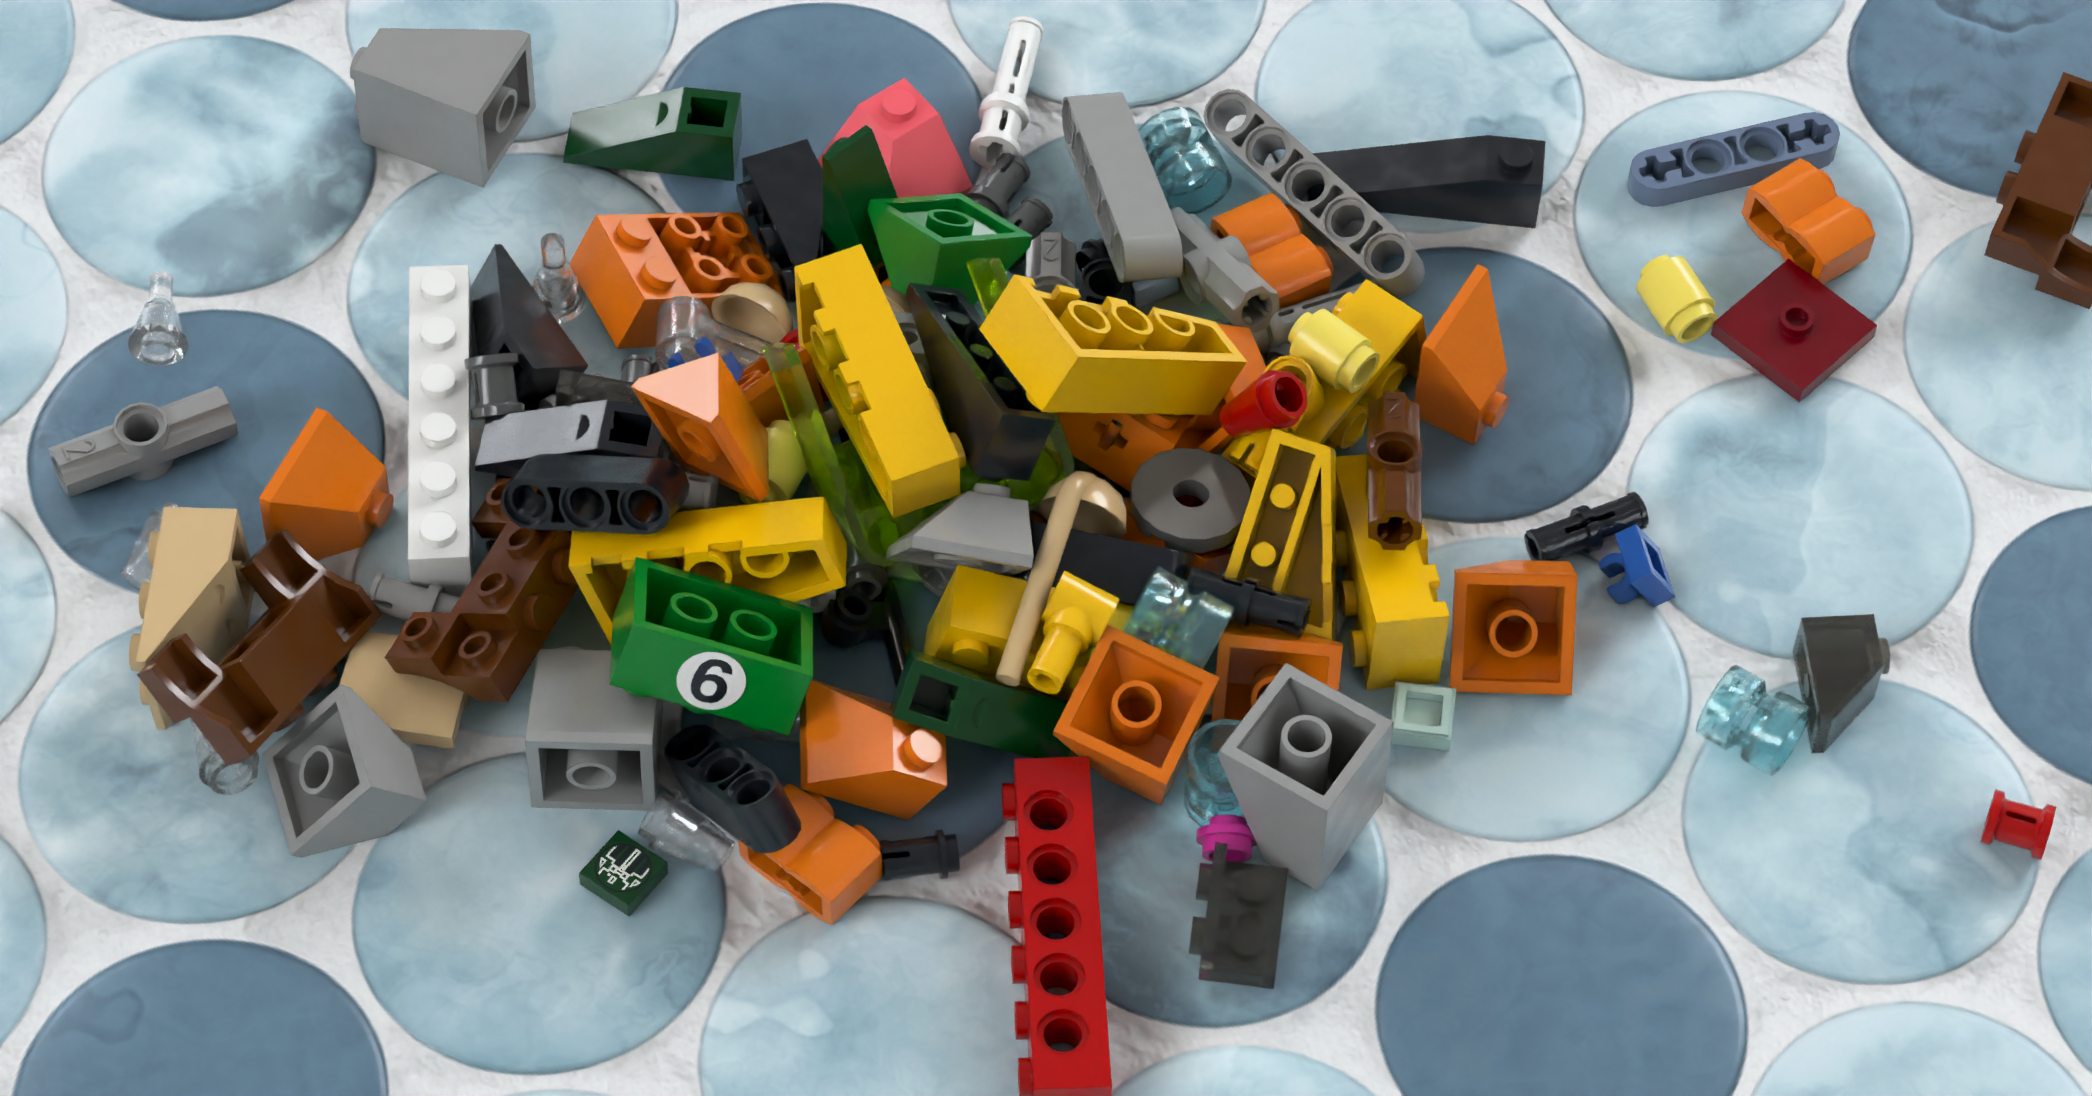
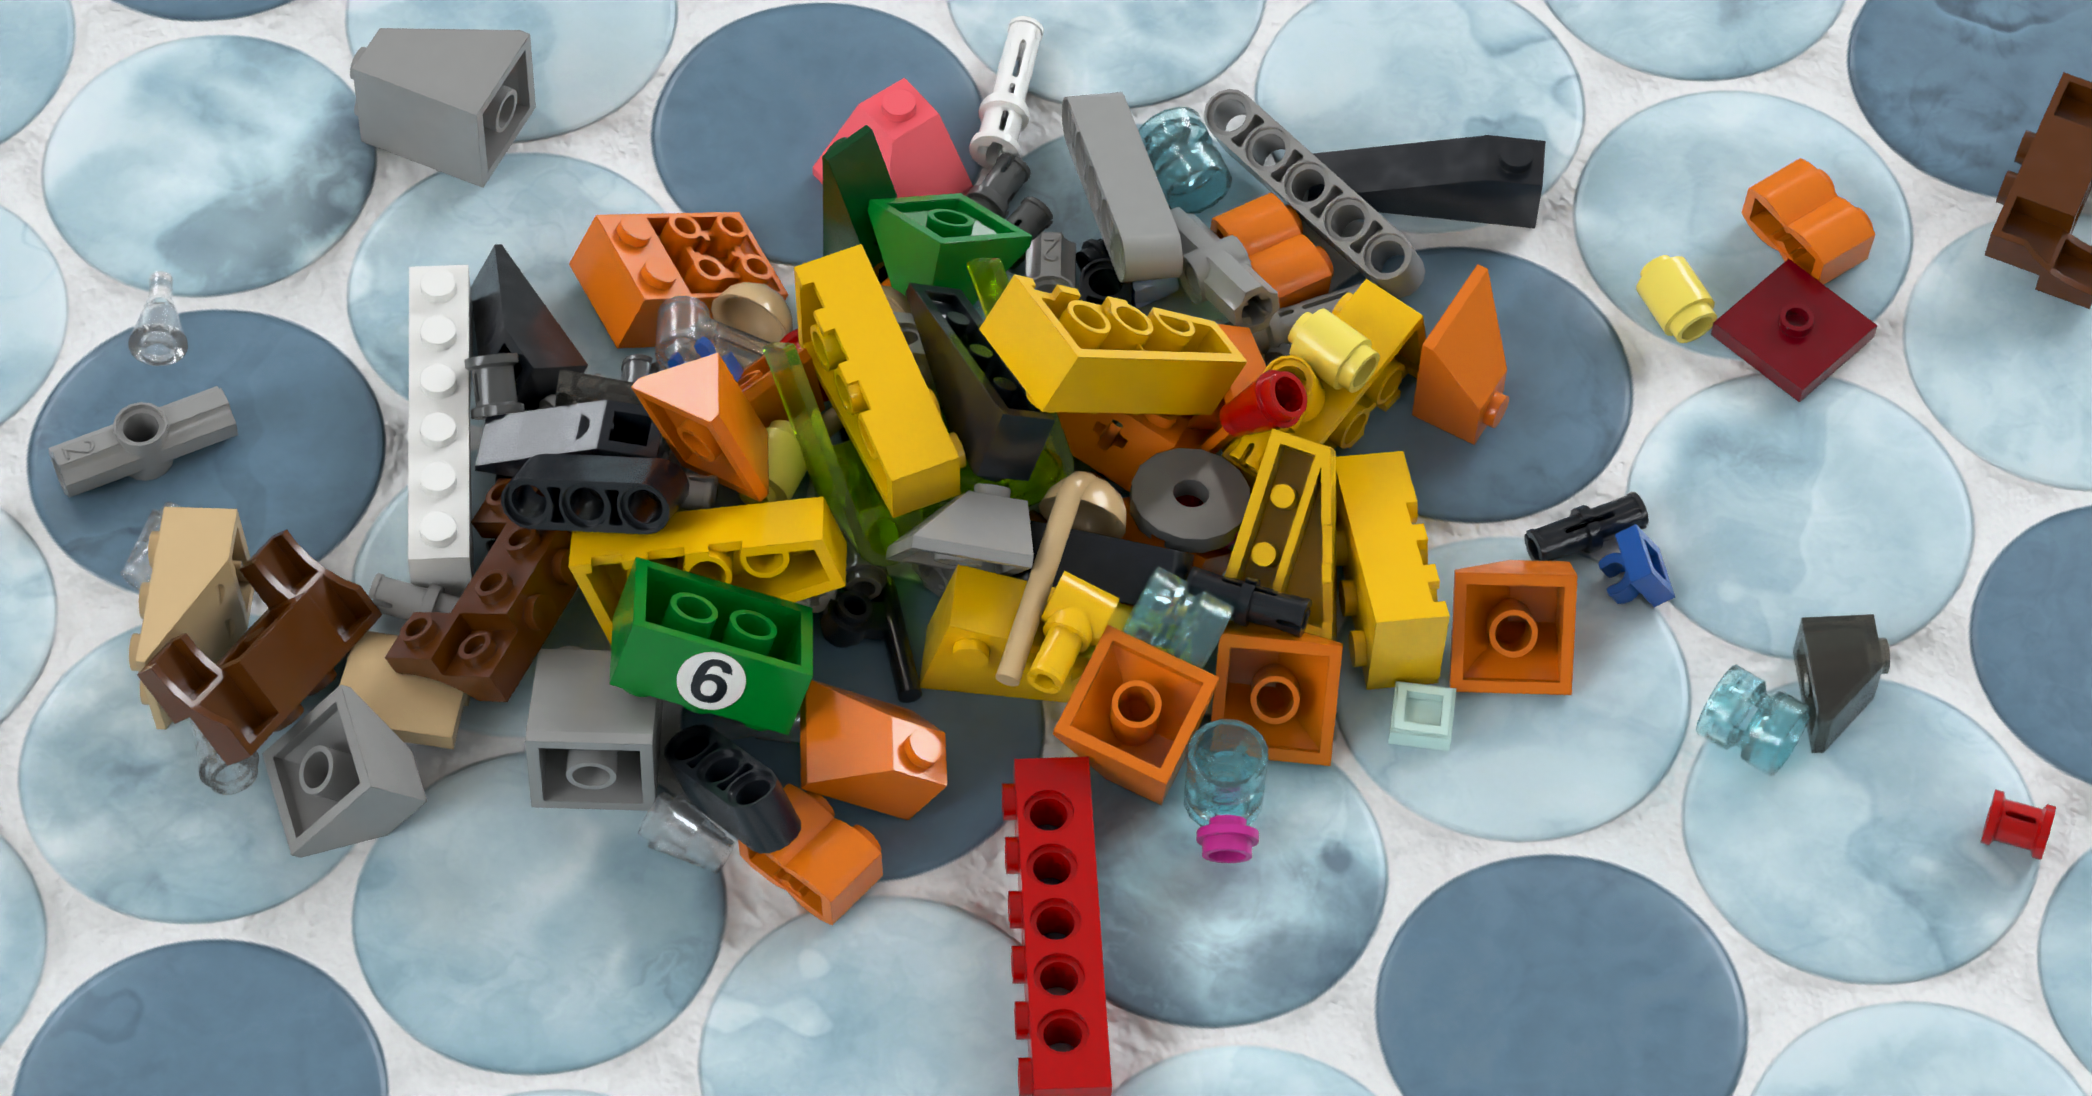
(326, 490): orange slope -> none
(557, 282): clear cone -> none
(623, 873): dark green tile -> none
(662, 132): dark green slope -> none
(787, 201): black slope -> none
(920, 856): black pin -> none
(977, 707): dark green slope -> none
(1241, 921): clear smoke bracket -> none
(1307, 772): light grey slope -> none
(1394, 471): reddish brown piece -> none
(1729, 151): sand blue beam -> none

